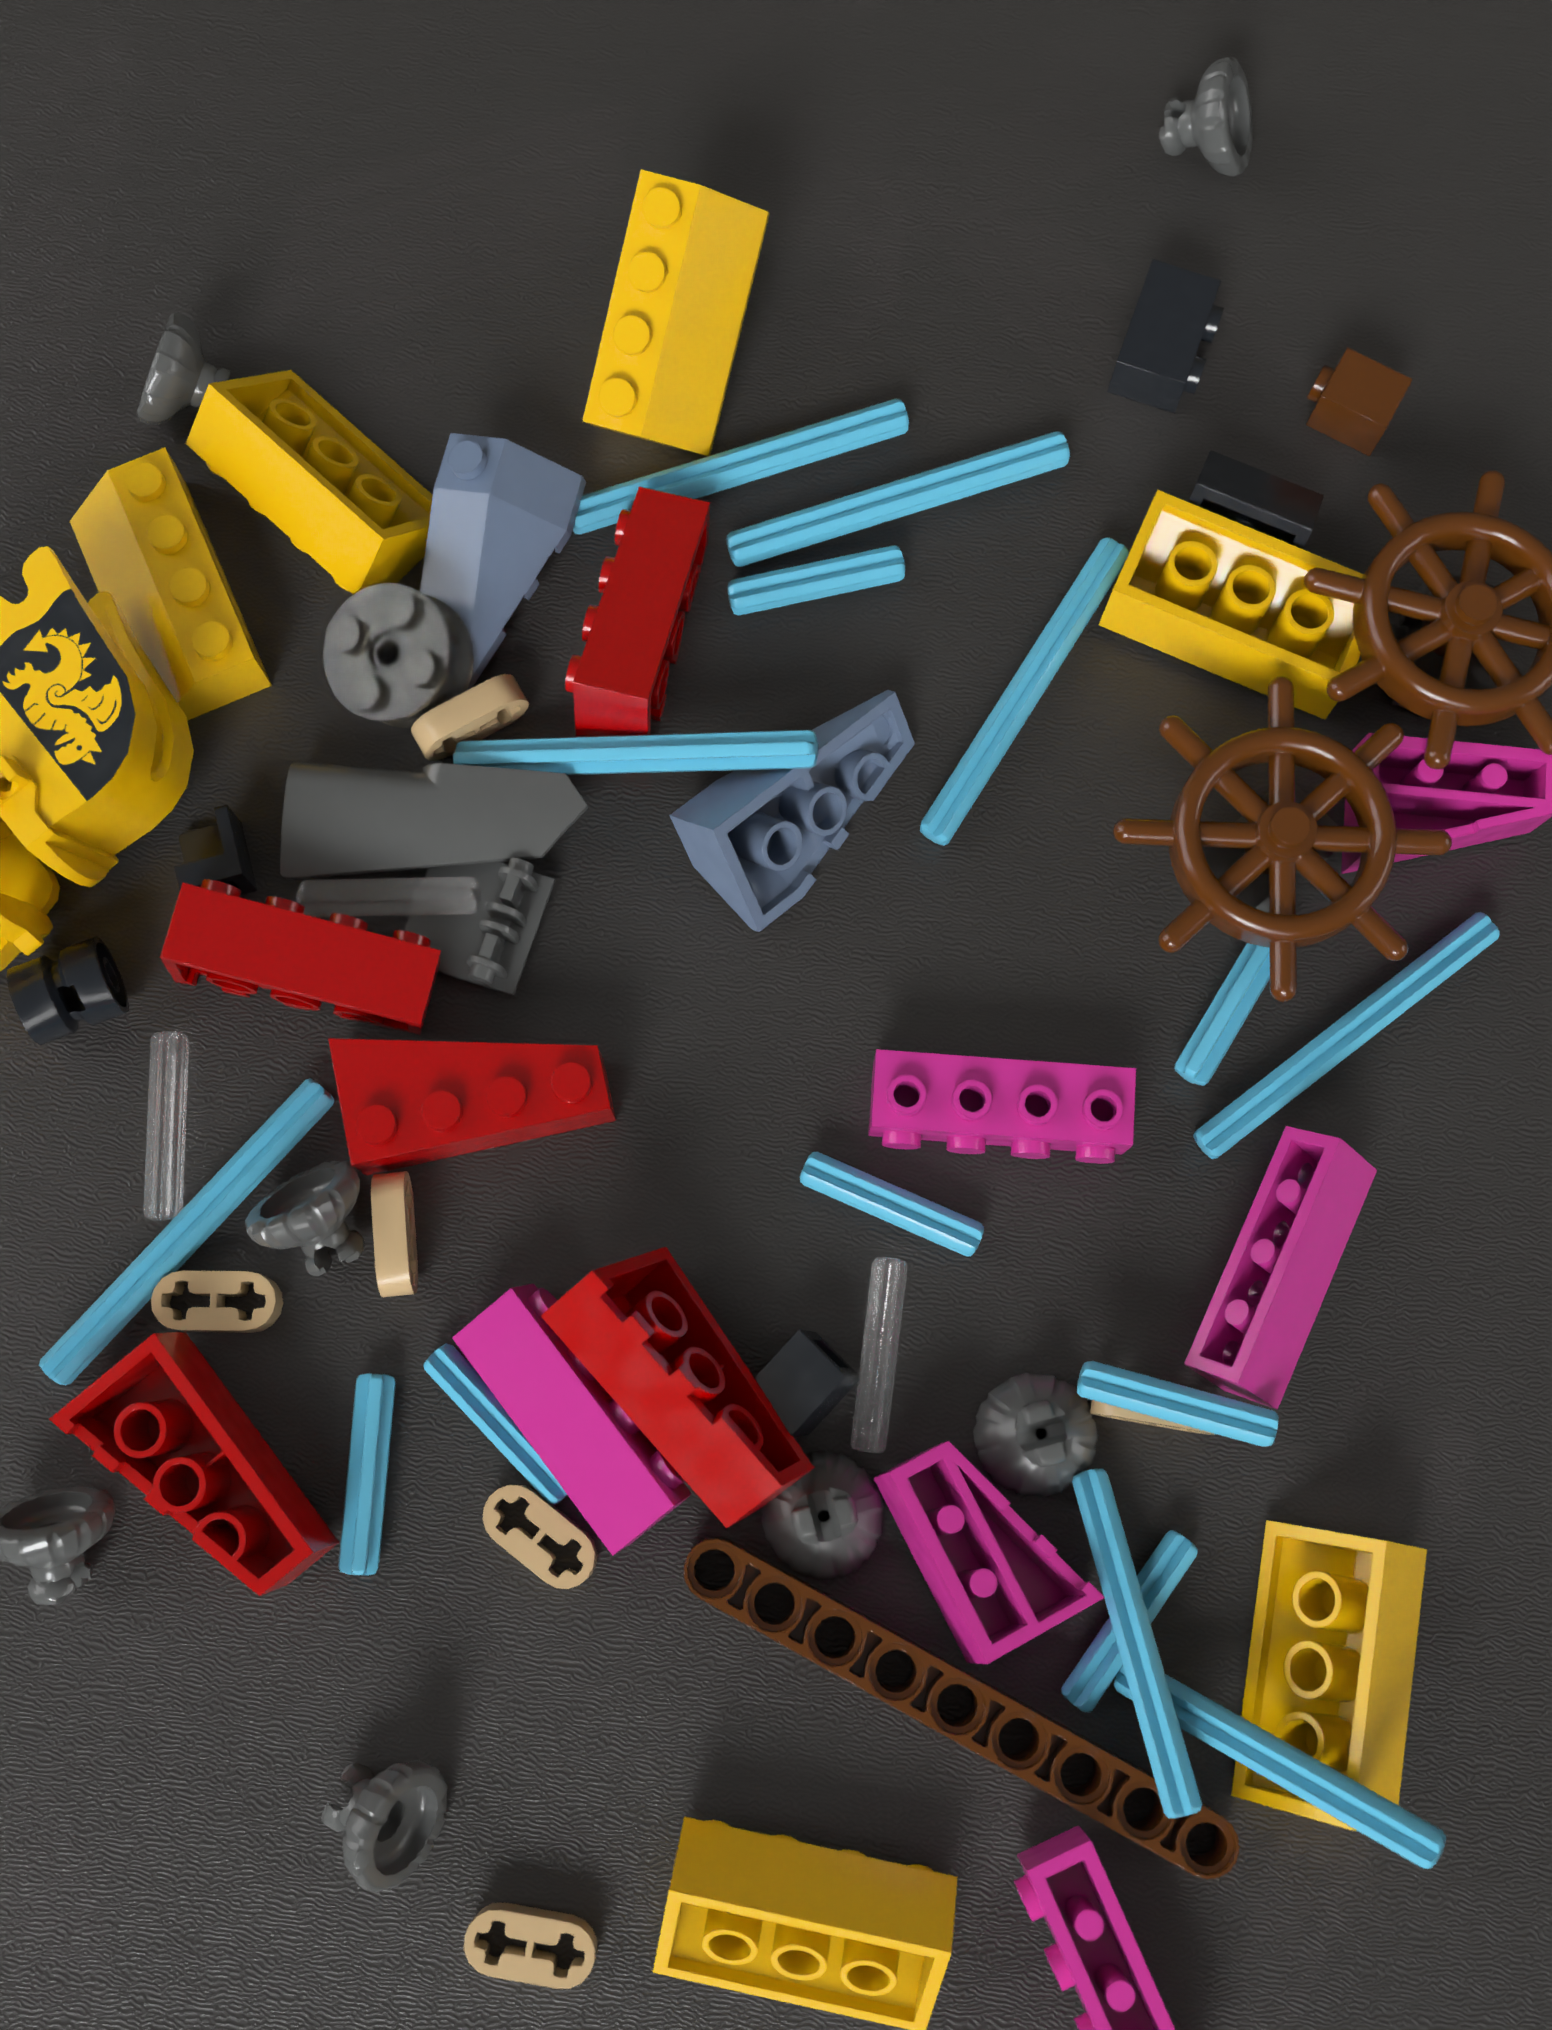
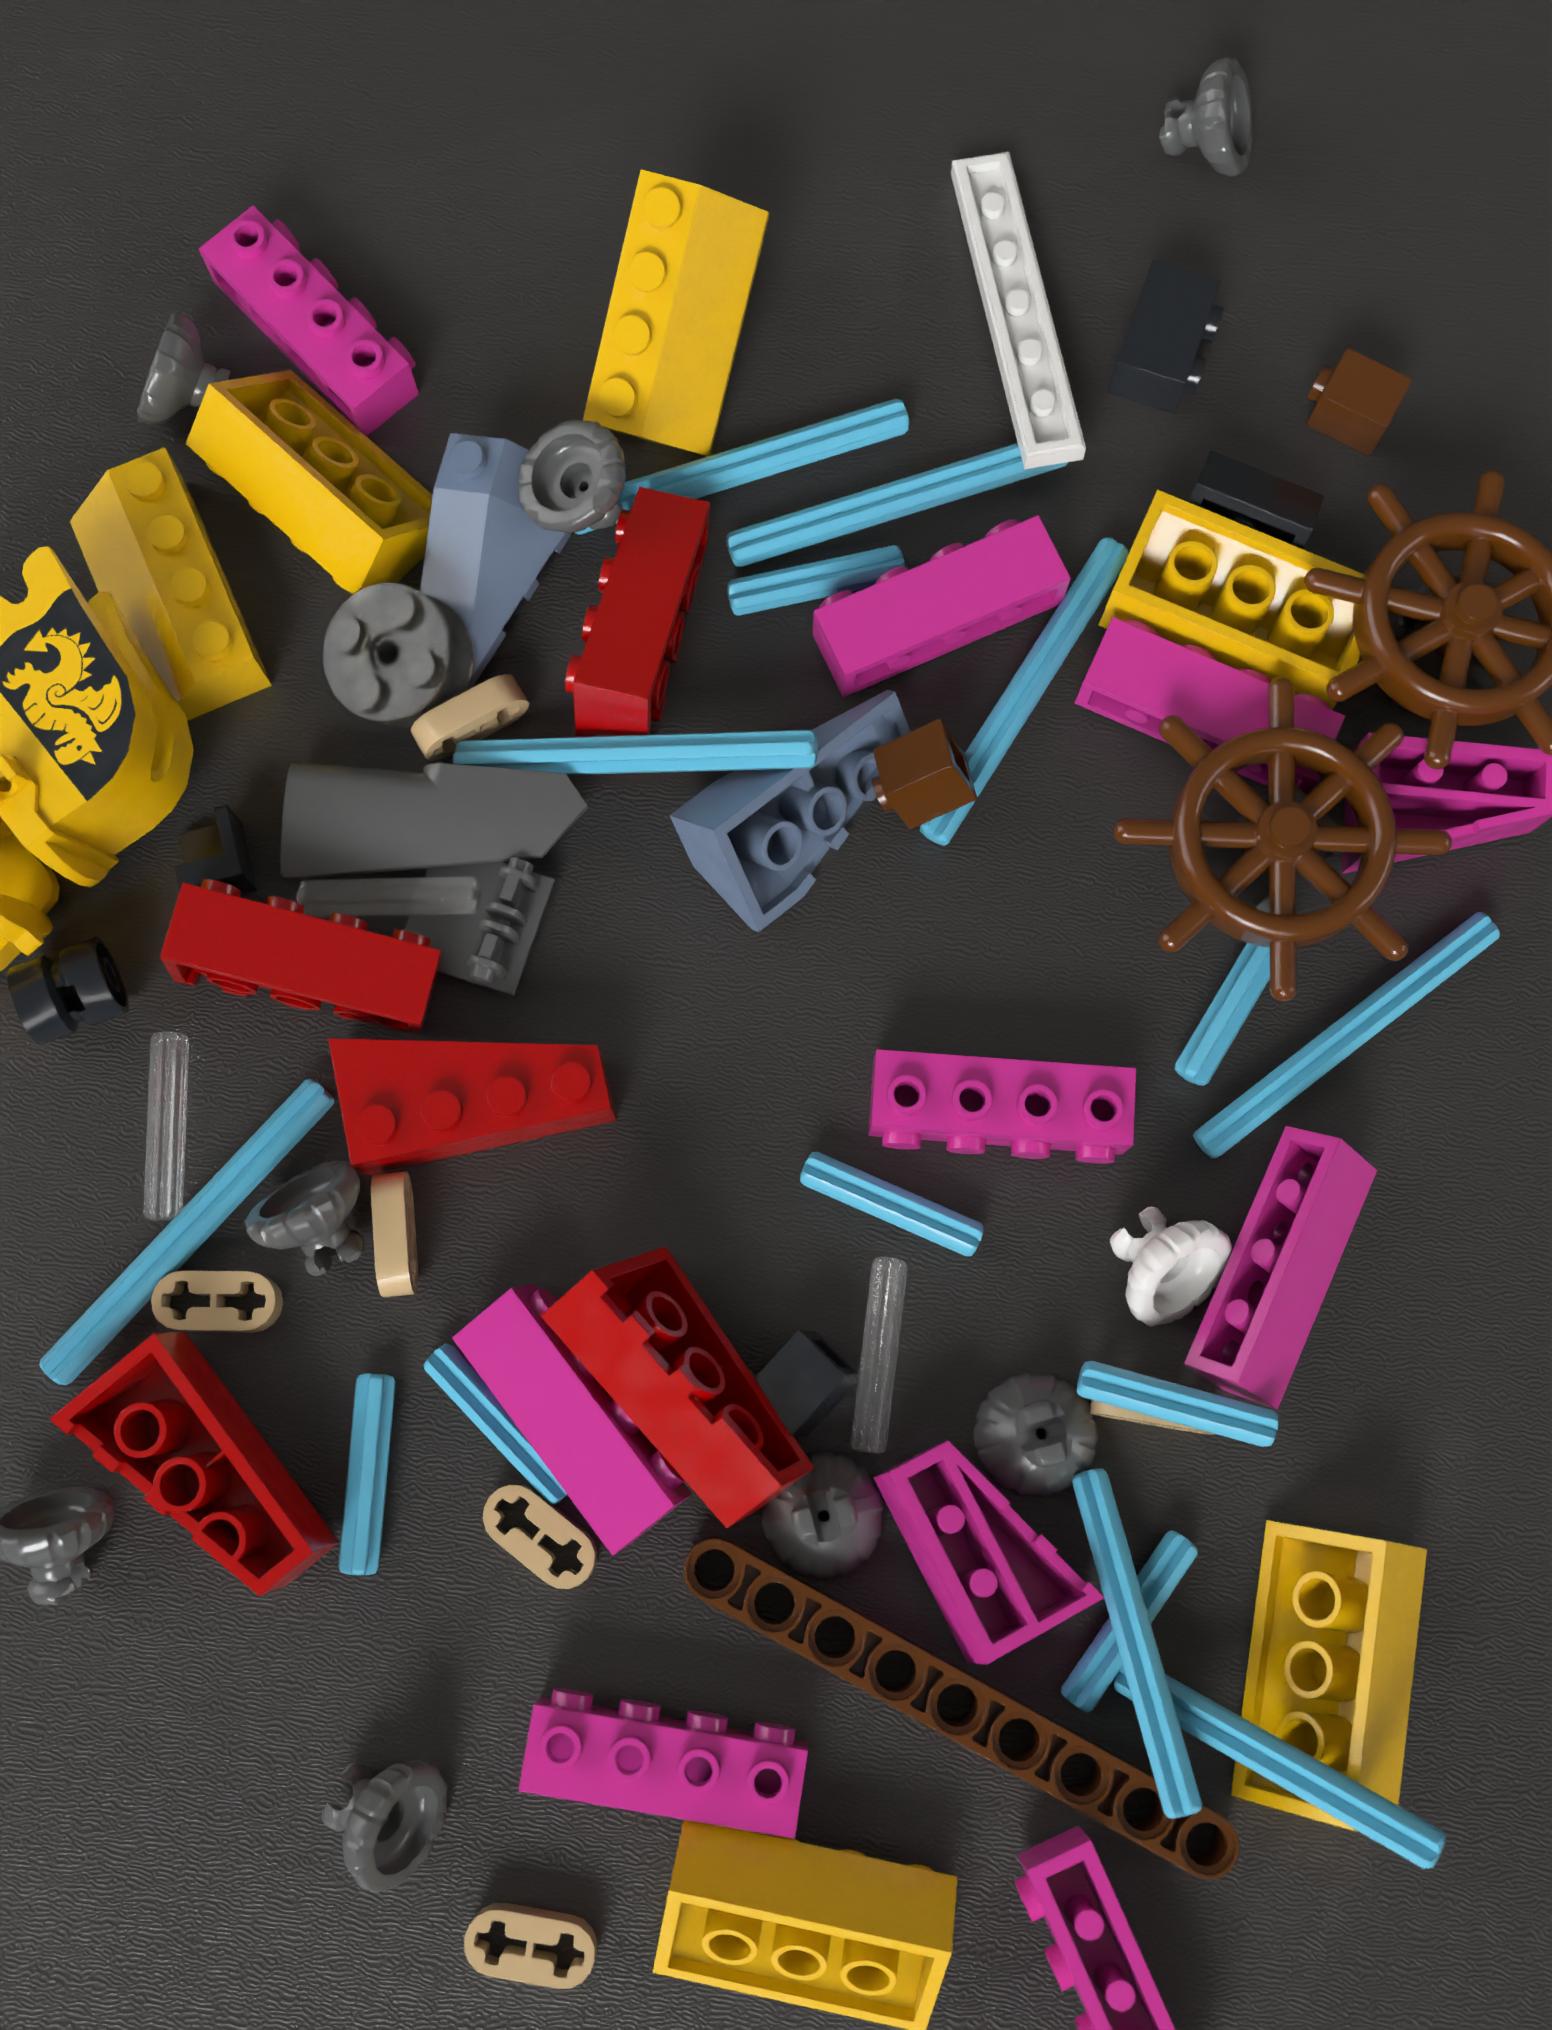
(310, 320): none -> dark pink brick
(573, 478): none -> dark grey hair
(665, 1764): none -> dark pink brick
(923, 775): none -> reddish brown brick
(939, 604): none -> dark pink brick
(1017, 311): none -> white tile
(1147, 678): none -> dark pink brick
(1170, 1266): none -> white hair

